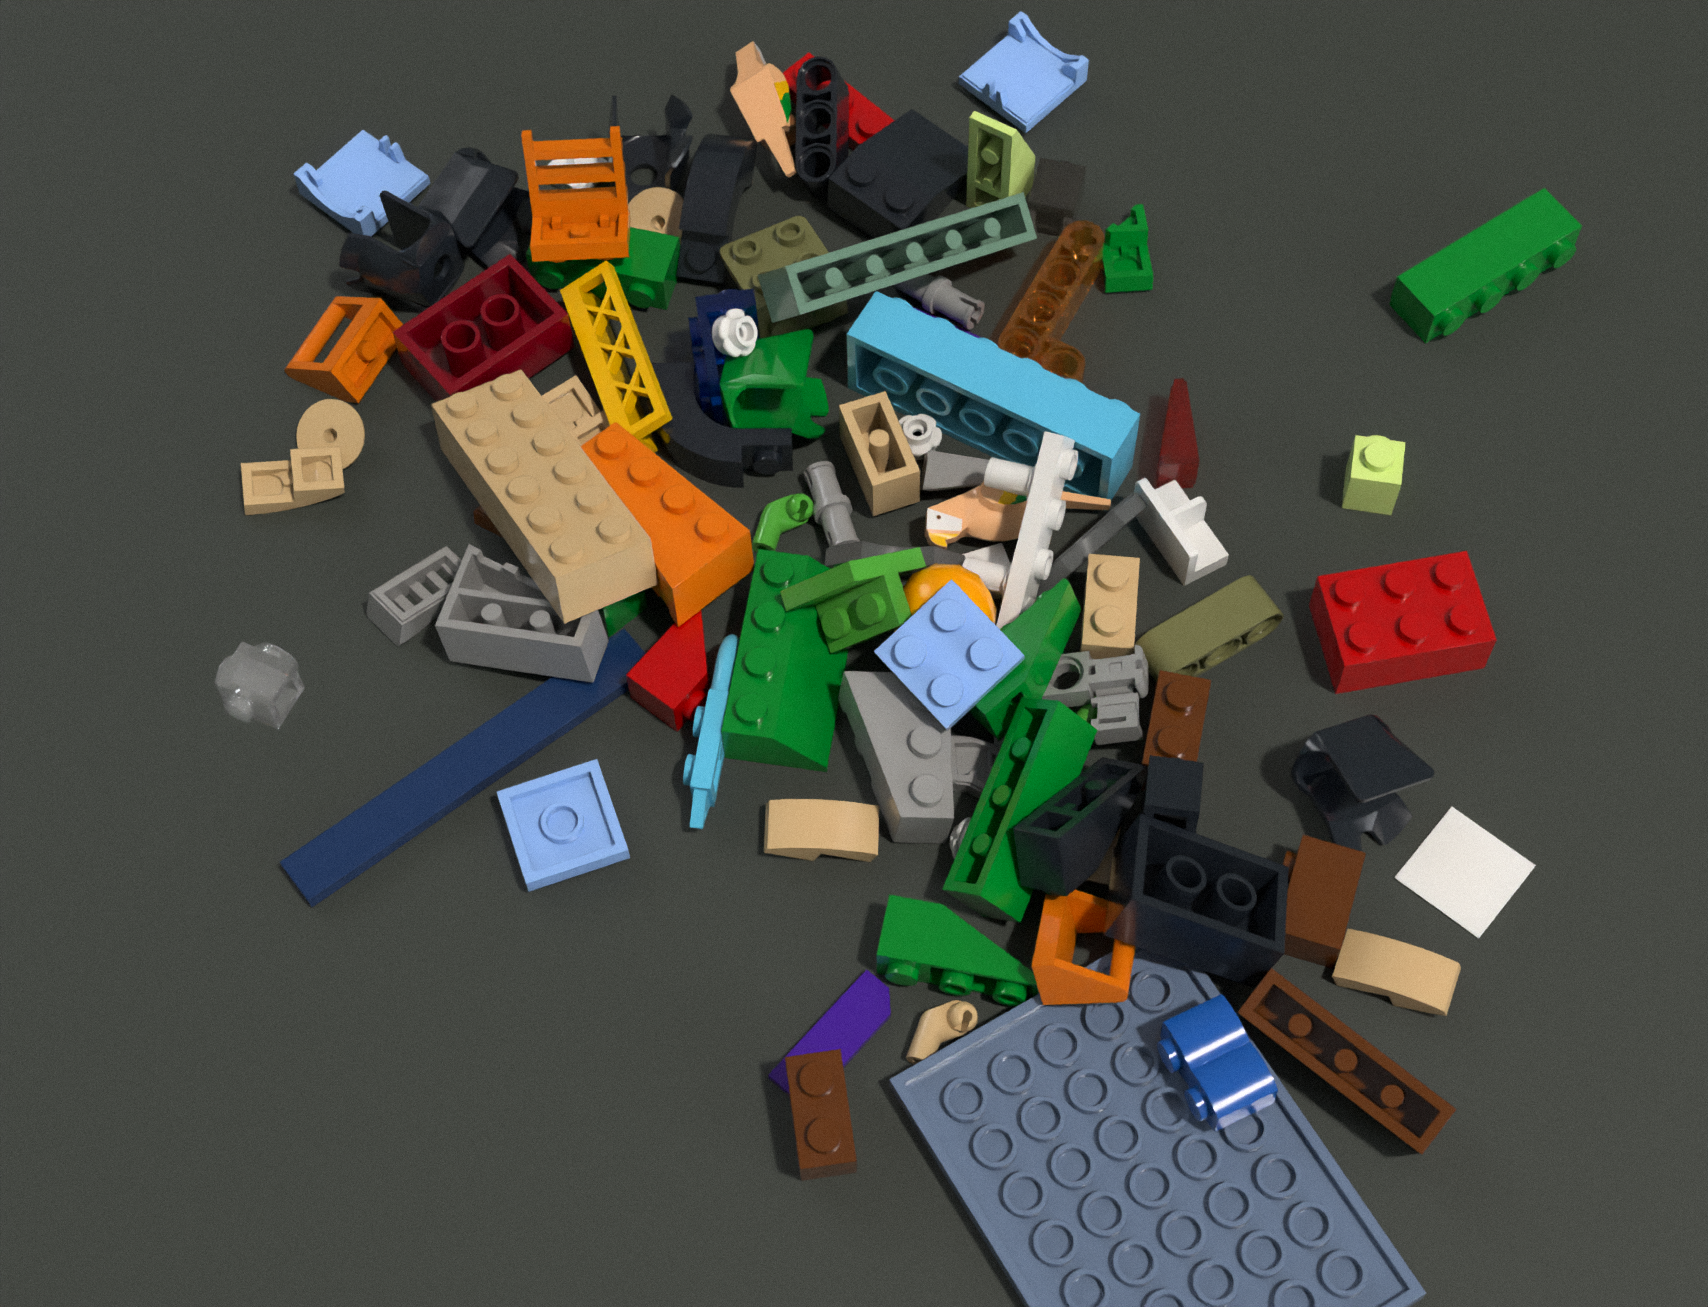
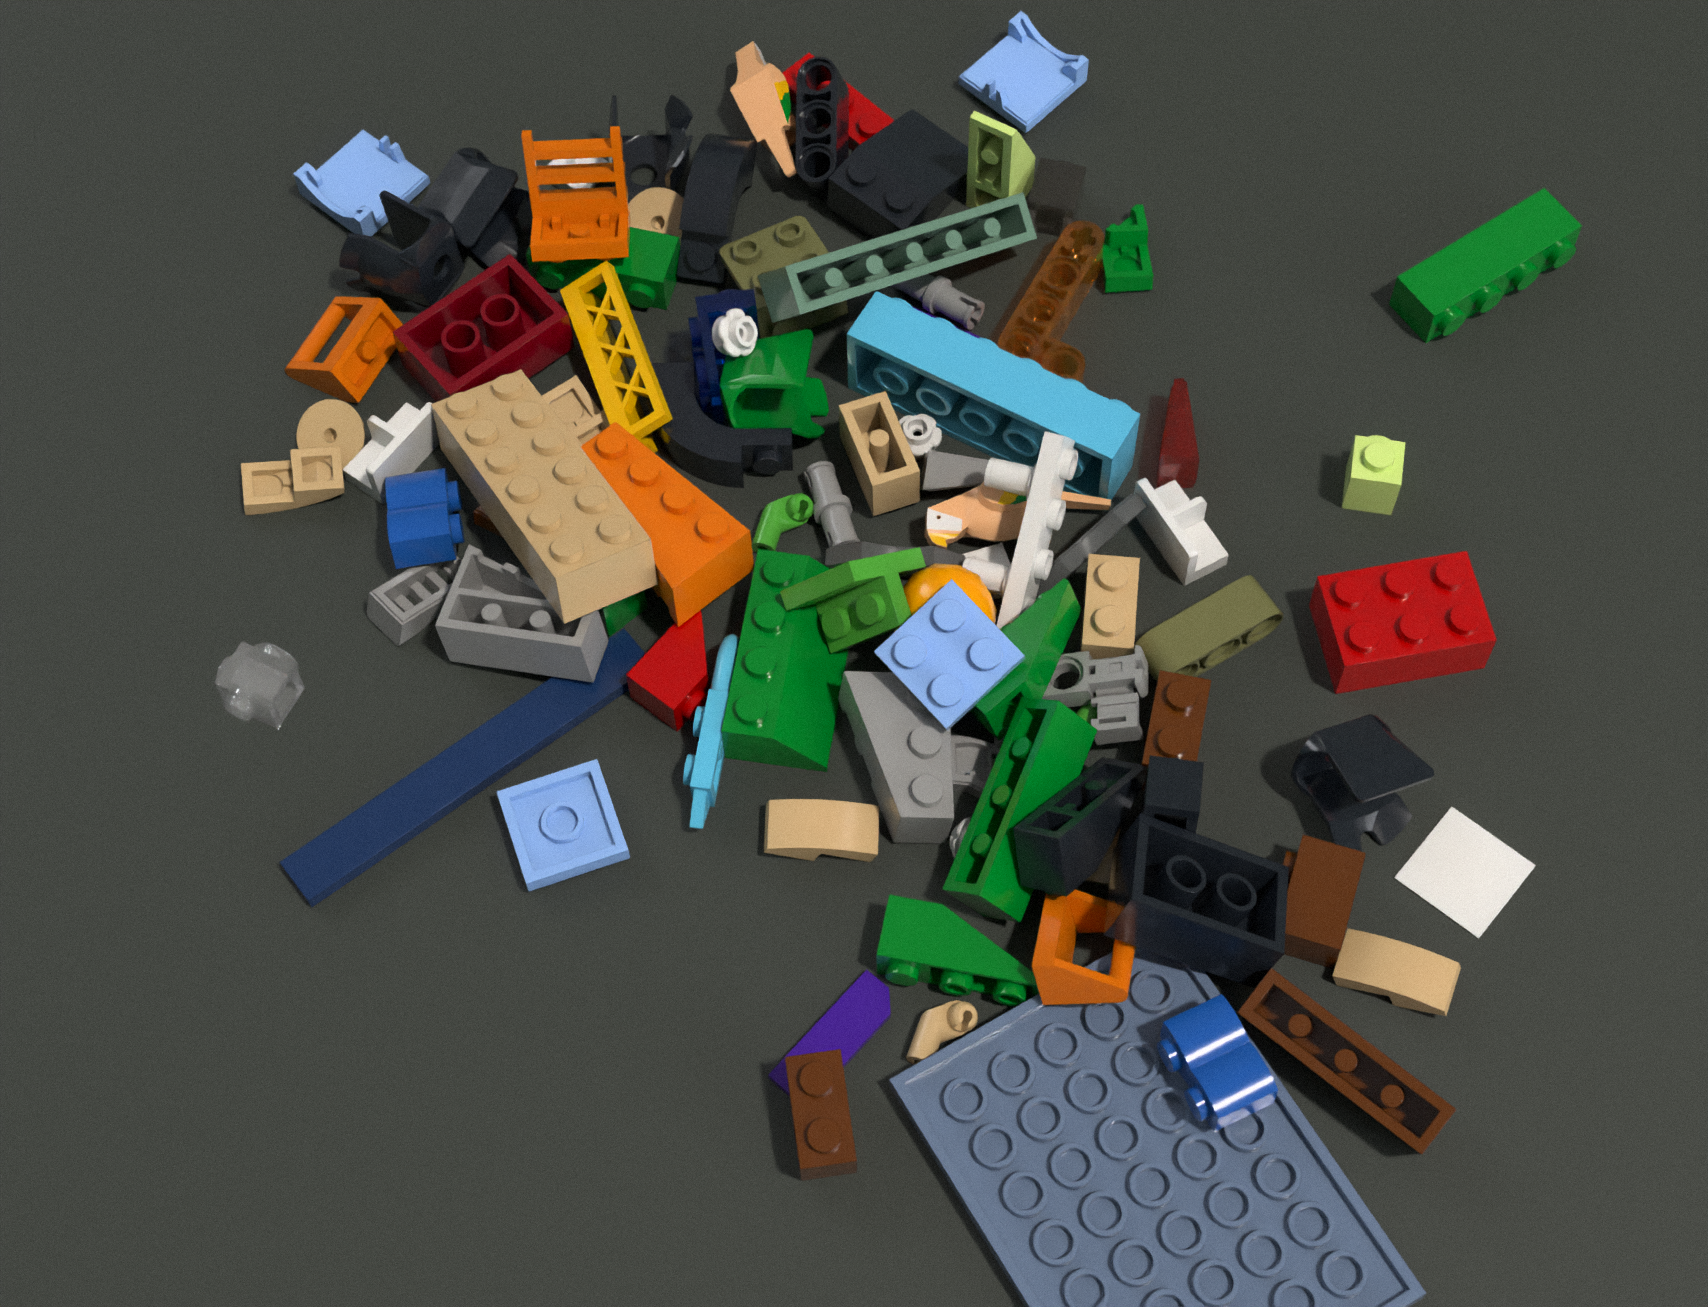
(394, 449): none -> white panel
(423, 518): none -> blue brick

